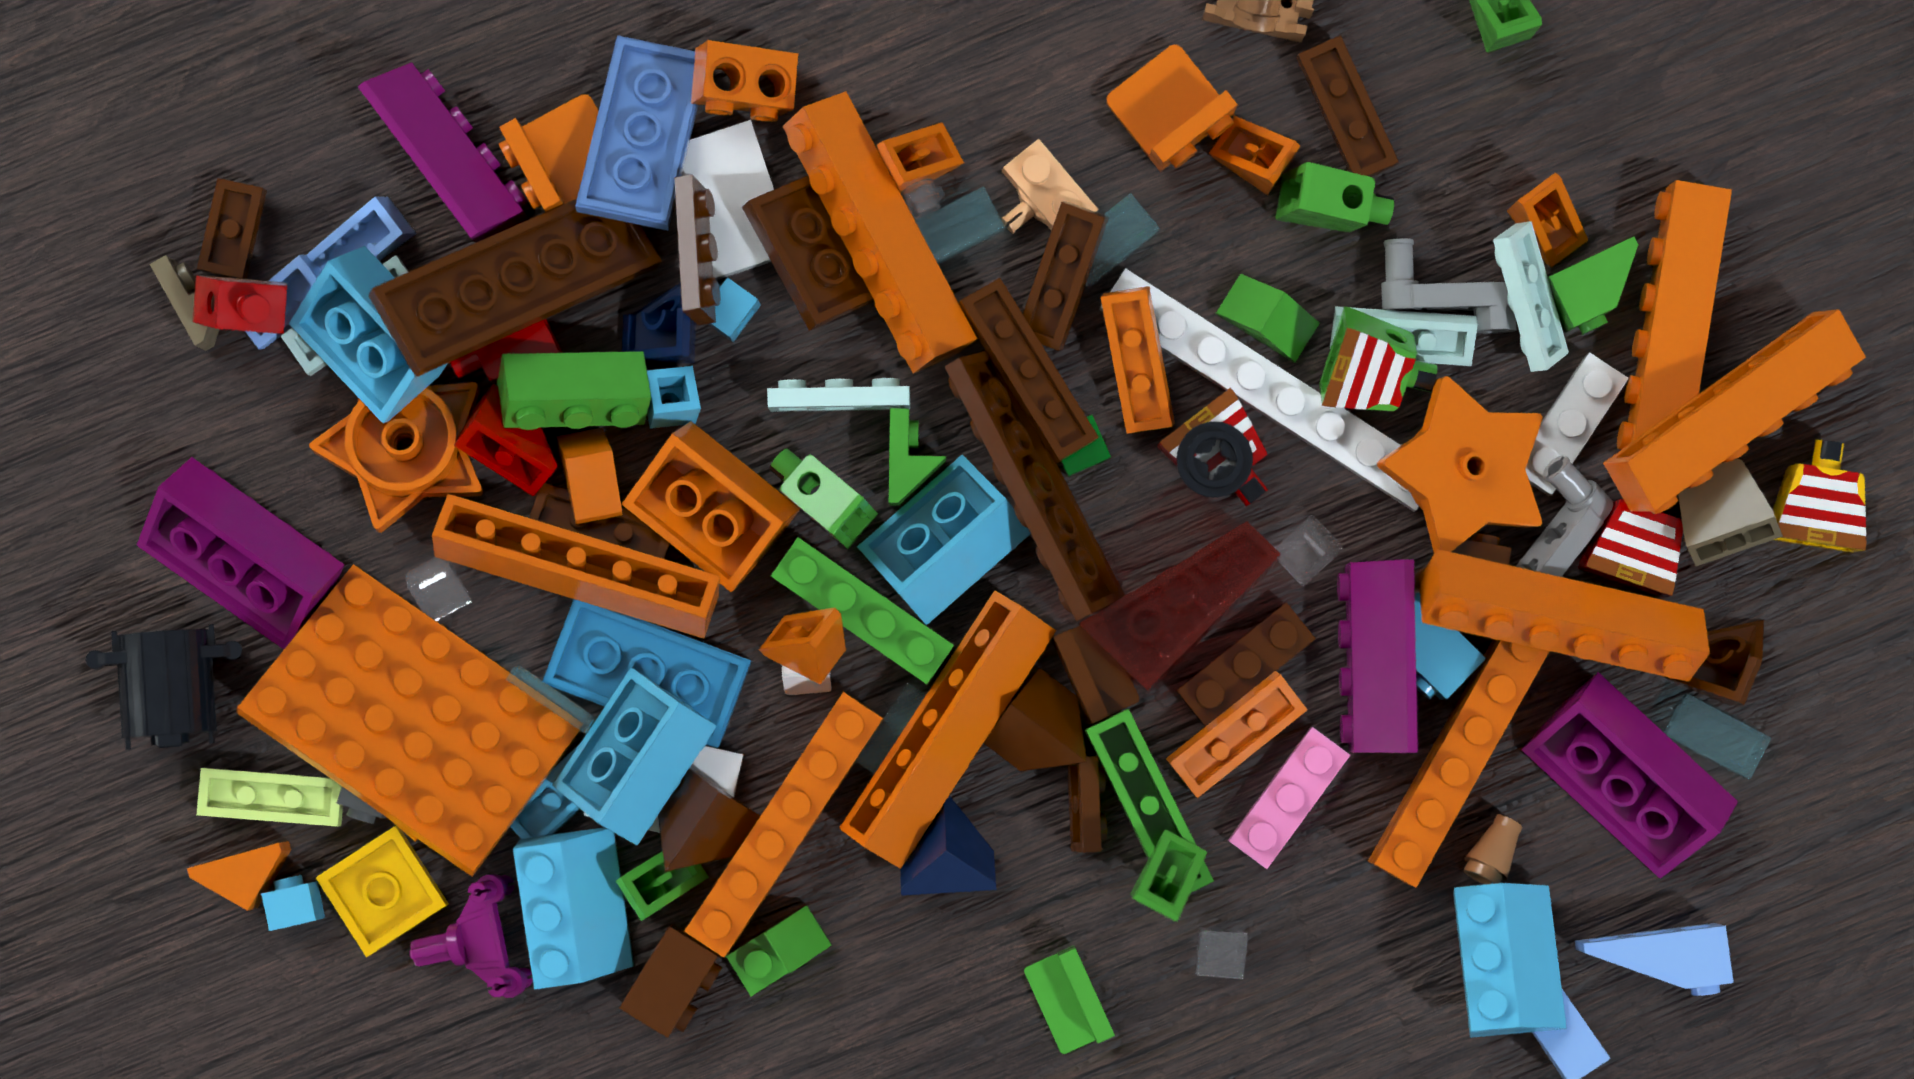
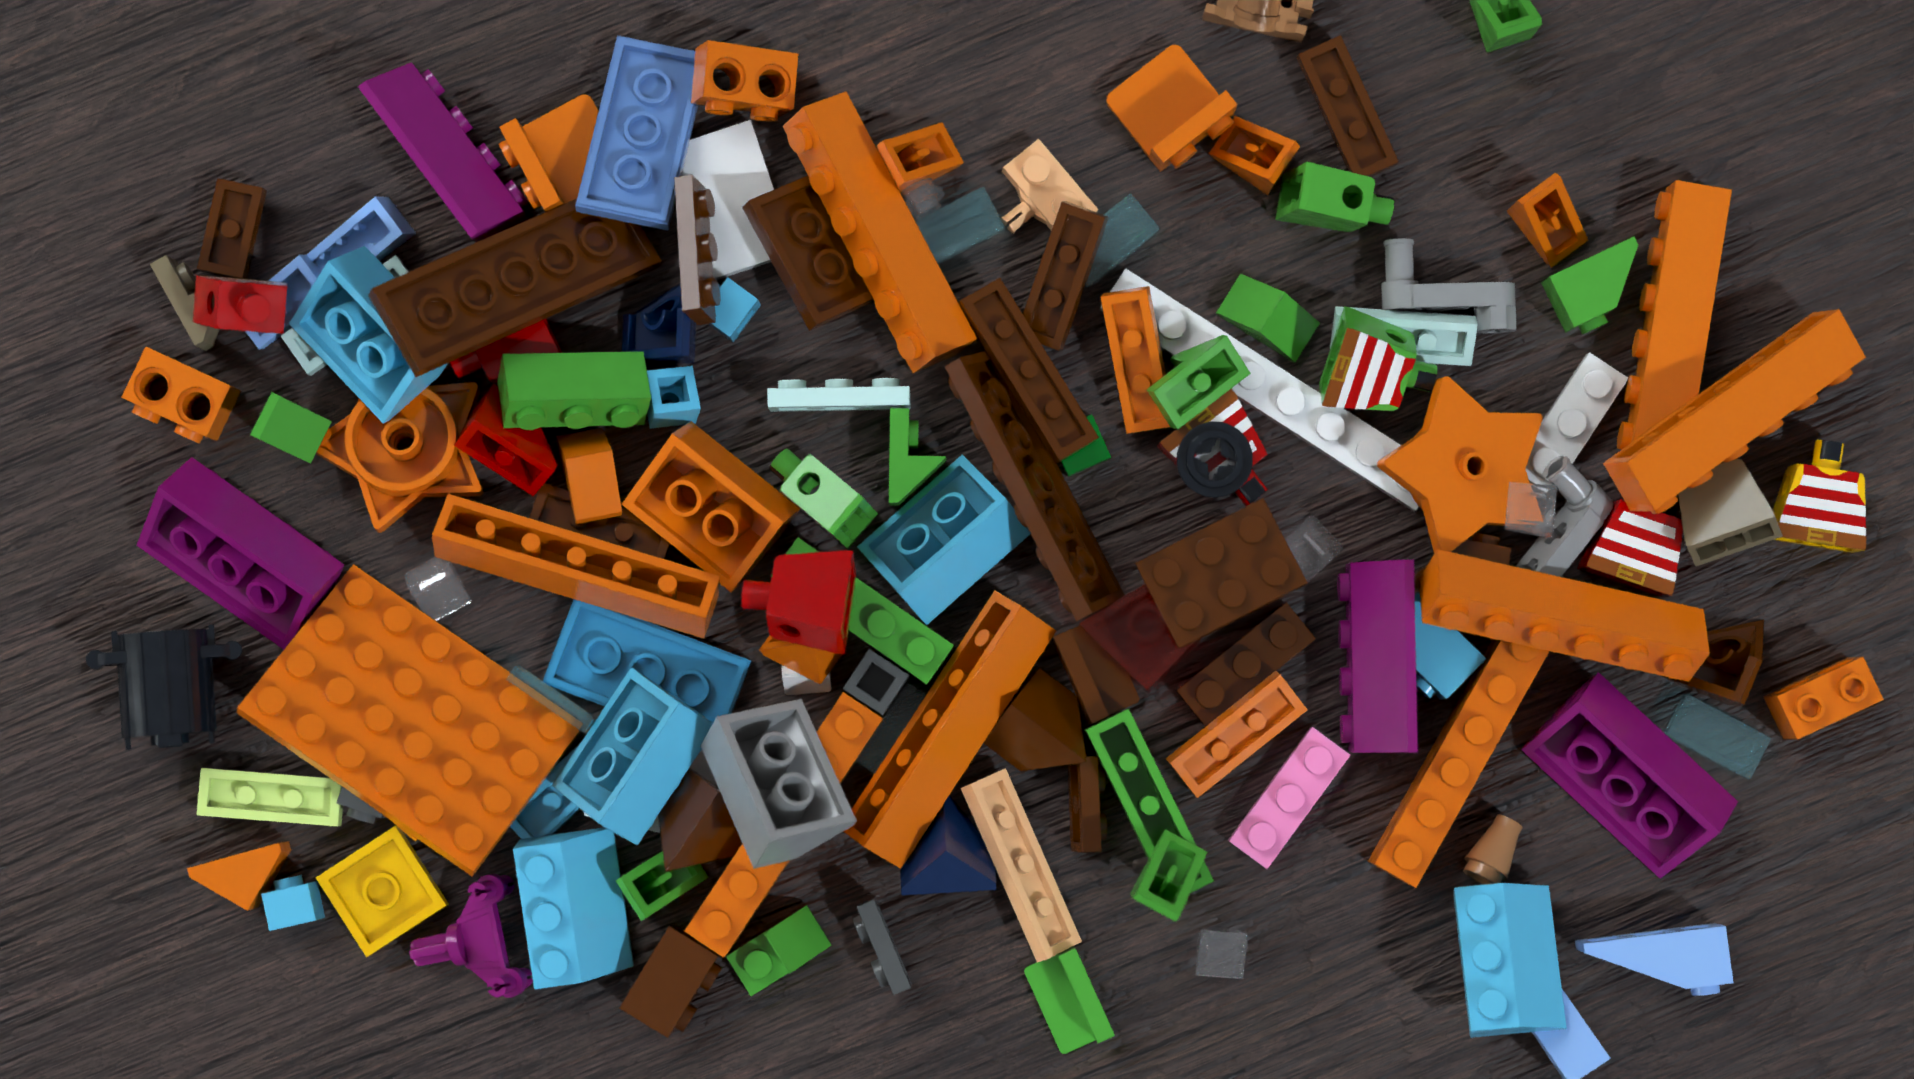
(184, 387): none -> orange brick
(290, 427): none -> bright green slope
(776, 781): none -> light grey slope
(807, 599): none -> red torso
(876, 682): none -> dark grey brick
(889, 965): none -> dark grey plate
(1021, 865): none -> light nougat plate
(1197, 380): none -> bright green slope
(1221, 573): none -> reddish brown plate
(1530, 296): light aqua plate -> none
(1531, 508): none -> clear slope
(1823, 698): none -> orange brick

